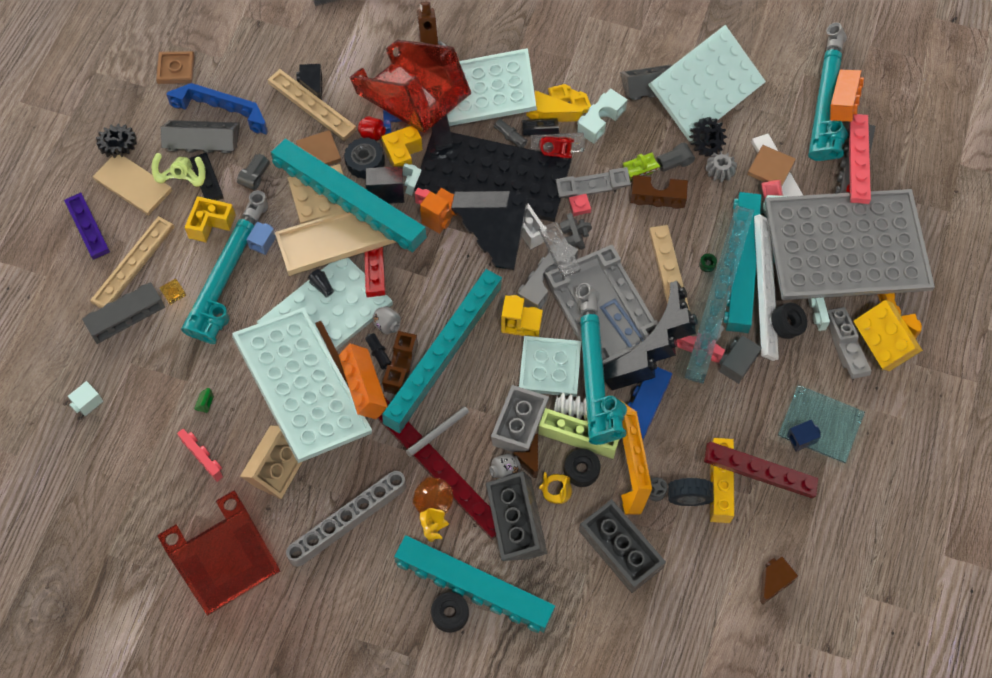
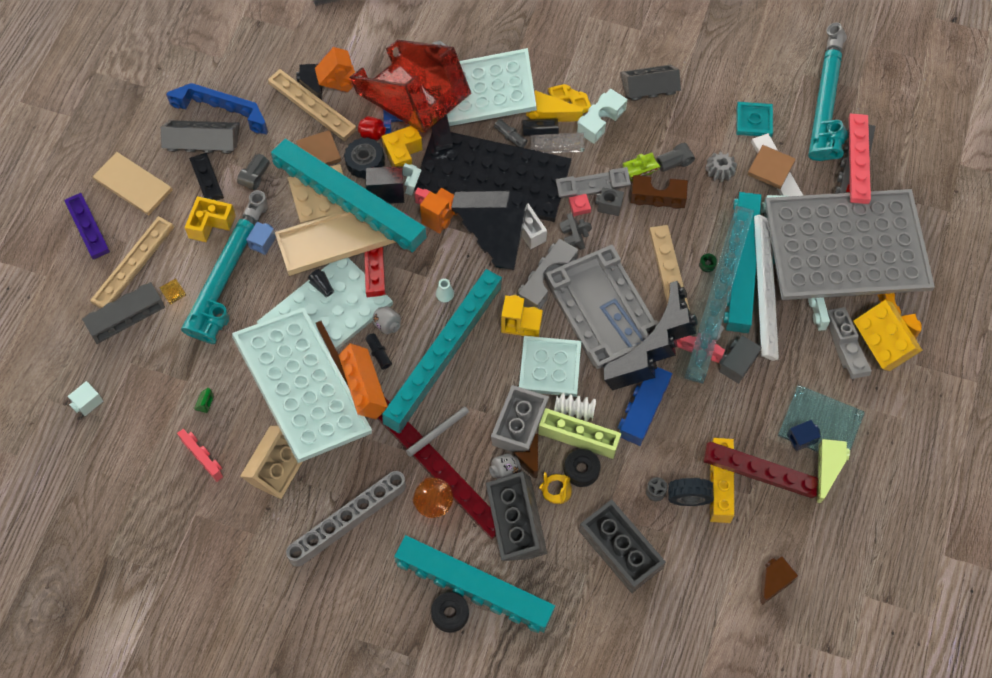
(116, 140): black gear -> none
(175, 67): medium nougat tile -> none
(179, 169): yellowish green piece -> none
(223, 558): clear red windscreen -> none
(335, 70): none -> orange brick
(403, 356): reddish brown arch -> none
(427, 24): reddish brown torso -> none
(432, 521): yellow piece -> none
(444, 291): none -> light aqua cone
(559, 249): clear plate -> none
(560, 147): red piece -> none
(603, 412): teal piece -> none
(613, 207): none -> dark grey brick
(637, 464): light orange slope -> none
(706, 136): black gear -> none
(707, 81): light aqua plate -> none
(754, 119): none -> teal tile
(772, 188): coral tile -> none
(781, 324): black tyre -> none
(831, 459): none -> yellowish green slope
(846, 95): orange brick -> none

